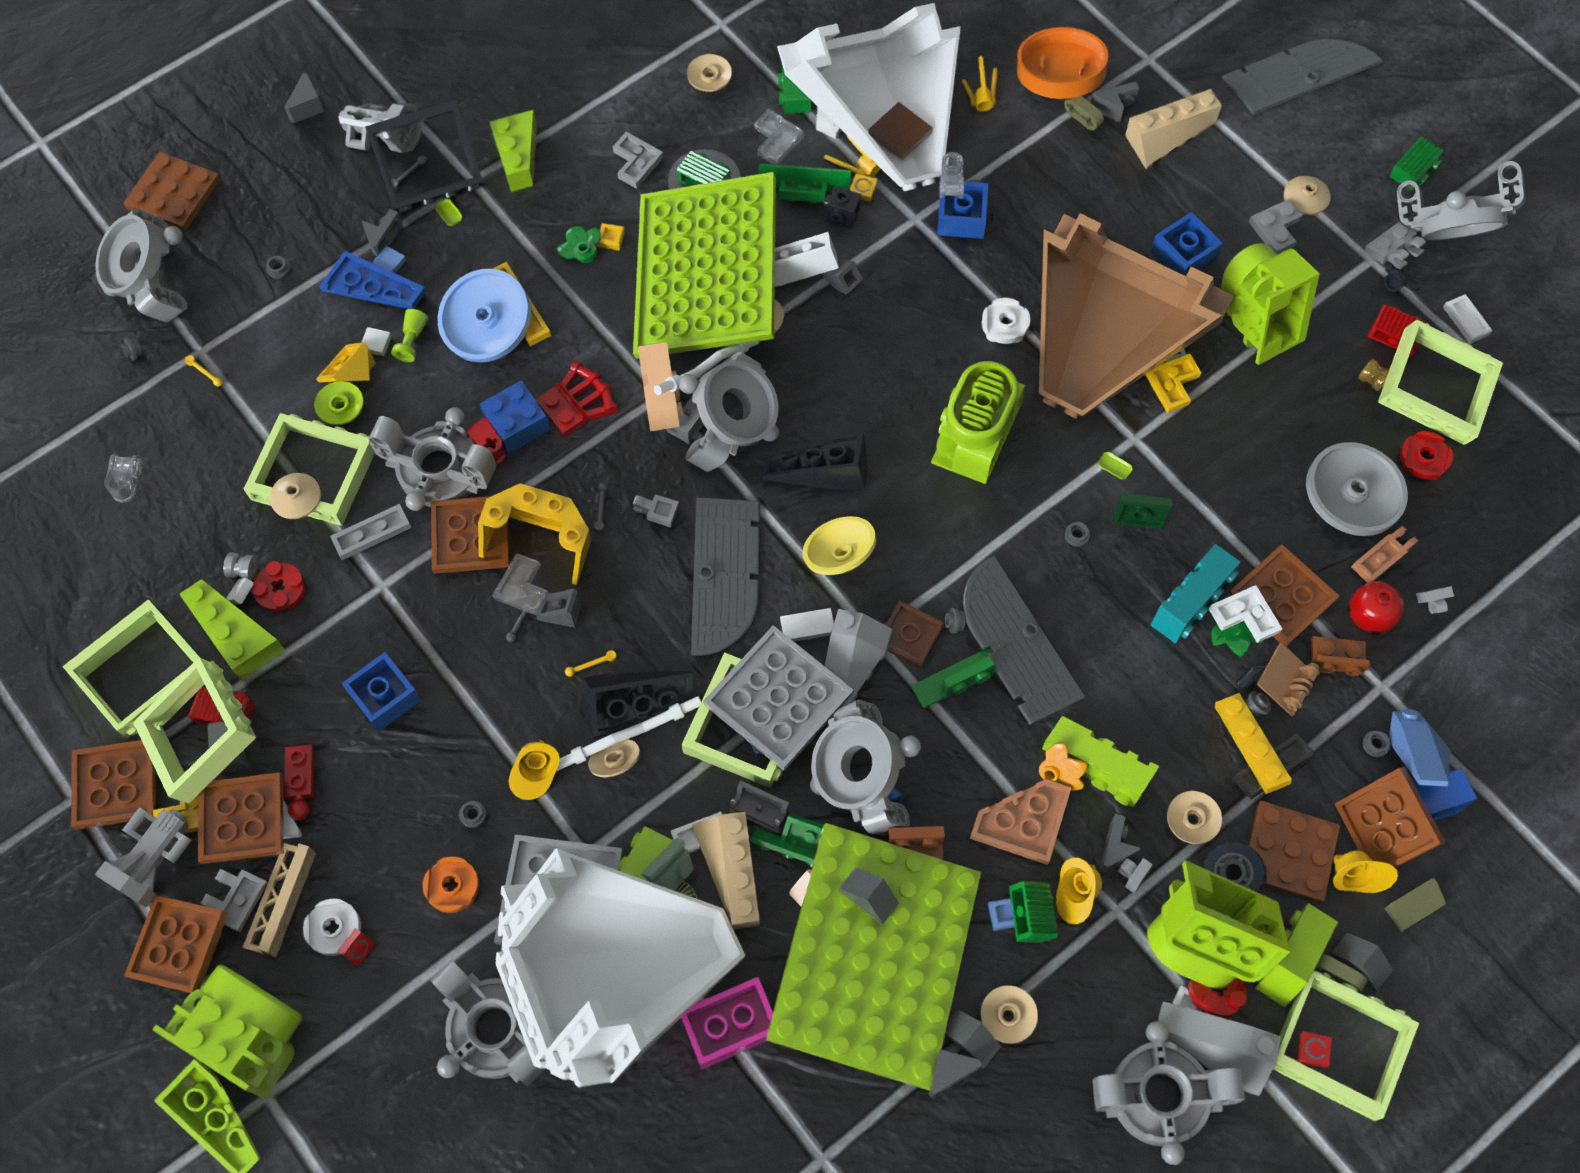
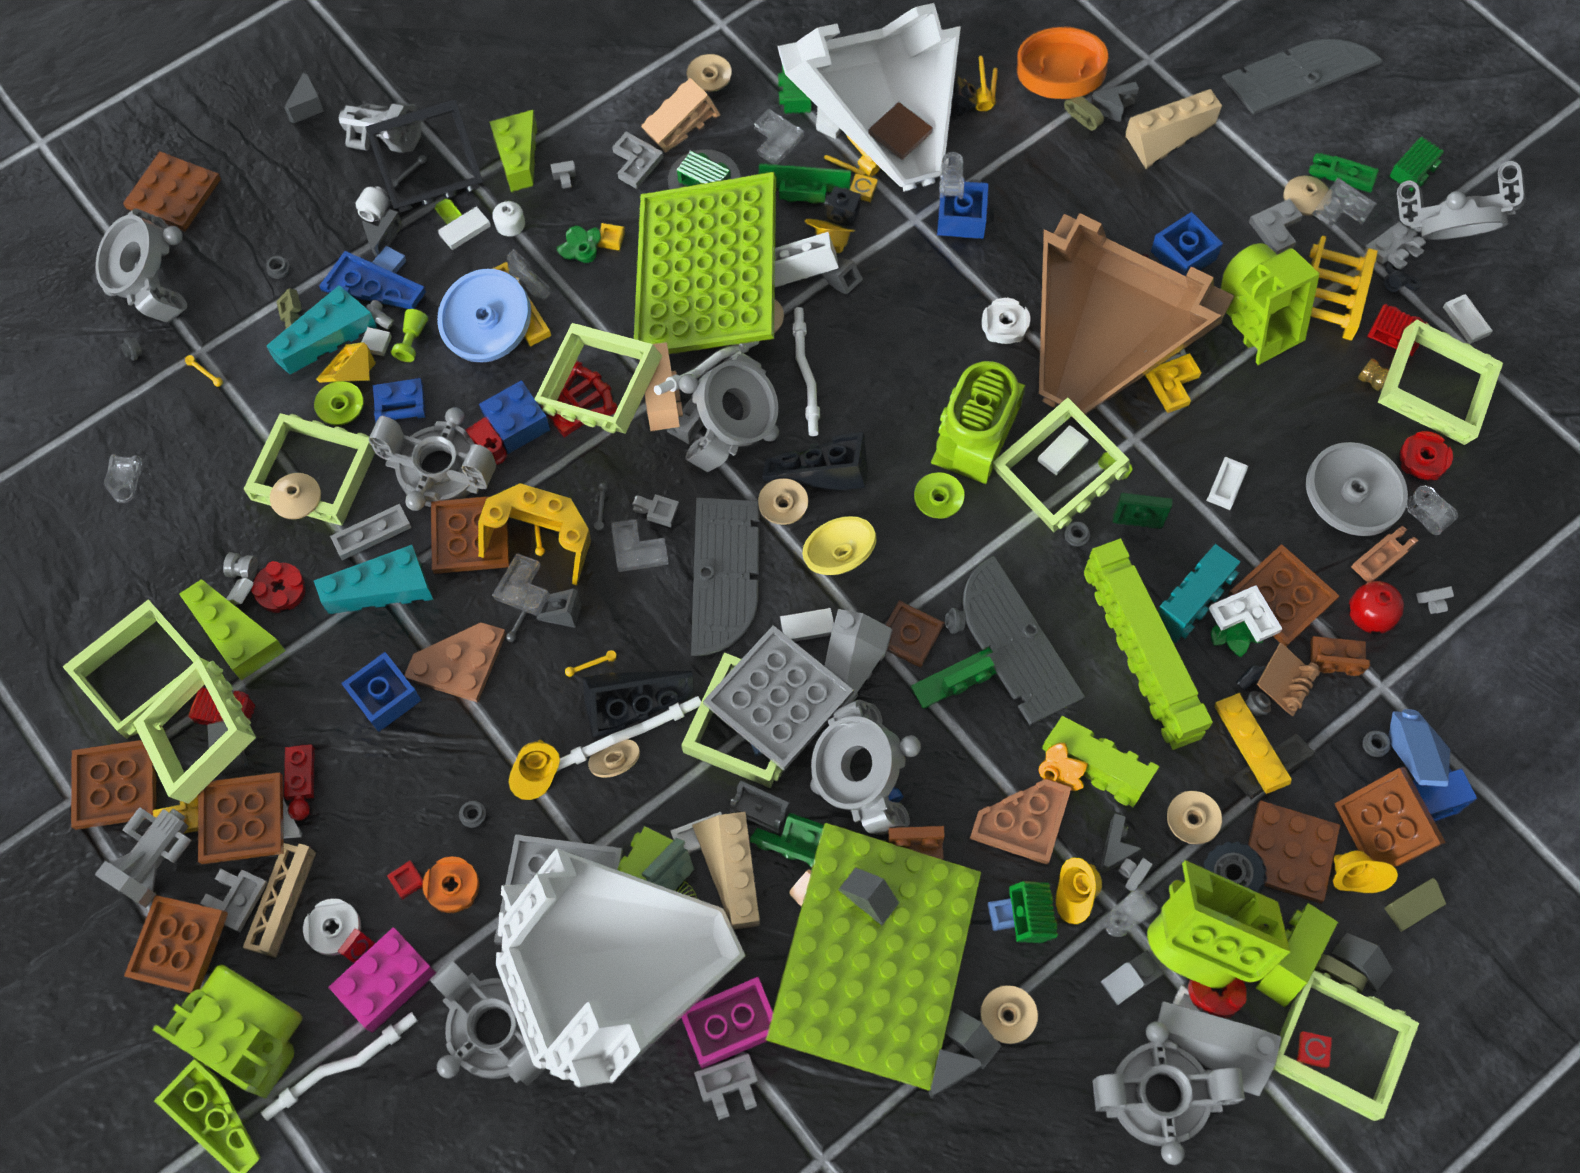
(289, 307): none -> olive plate
(290, 1095): none -> white bar
(321, 330): none -> teal wedge
(373, 203): none -> white head
(375, 583): none -> teal wedge
(379, 317): none -> light grey arm
(382, 980): none -> dark pink brick
(399, 395): none -> blue plate
(406, 879): none -> red tile
(458, 662): none -> nougat plate
(464, 228): none -> white tile
(508, 218): none -> white head
(521, 270): none -> clear plate
(539, 550): none -> yellow hinge
(563, 171): none -> light grey tile
(565, 360): none -> yellowish green window
(632, 552): none -> clear plate
(680, 115): none -> light nougat wedge
(725, 1079): none -> light grey plate
(780, 492): none -> tan dish
(812, 410): none -> white bar
(837, 234): none -> yellow piece
(941, 486): none -> lime dish
(963, 97): none -> black brick
(1033, 438): none -> yellowish green window
(1063, 450): none -> white tile
(1132, 977): none -> slope
(1133, 910): none -> clear piece
(1147, 645): none -> lime brick
(1227, 483): none -> white tile
(1346, 199): none -> clear plate
(1350, 172): none -> green hinge
(1359, 284): none -> yellow fence
(1431, 511): none -> clear piece

